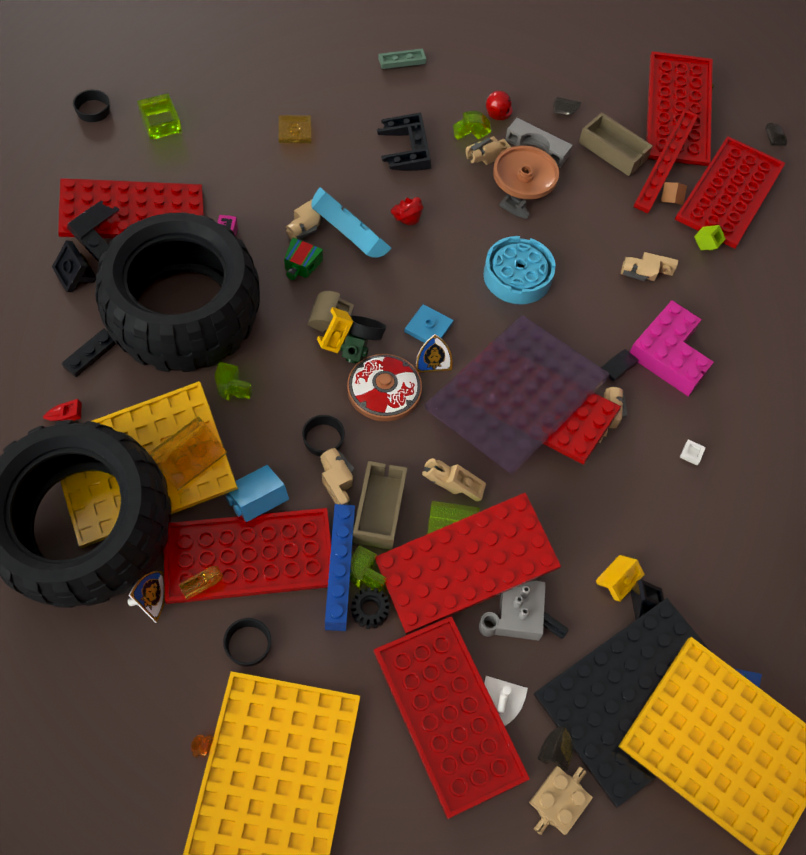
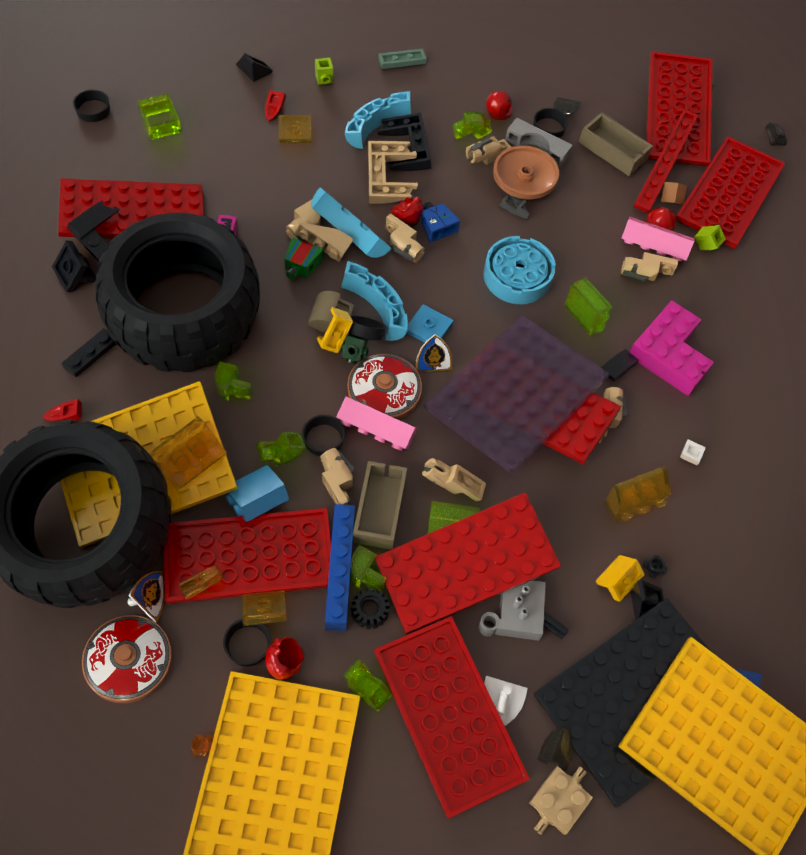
(127, 659): none -> dish
(253, 67): none -> black slope
(264, 608): none -> clear yellow plate
(274, 103): none -> red plate
(283, 450): none -> clear neon green brick
(284, 658): none -> red hair
(324, 71): none -> lime brick
(331, 240): none -> tan slope
(369, 688): none -> clear neon green brick
(371, 114): none -> medium azure brick
(377, 423): none -> bright pink brick
(378, 154): none -> tan wedge
(380, 296): none -> medium azure brick
(403, 239): none -> tan plate
(438, 221): none -> blue torso
(555, 114): none -> black tyre
(588, 306): none -> clear neon green brick
(639, 494): none -> clear yellow slope
(657, 561): none -> black plate
(658, 239): none -> bright pink brick
(662, 217): none -> red hair

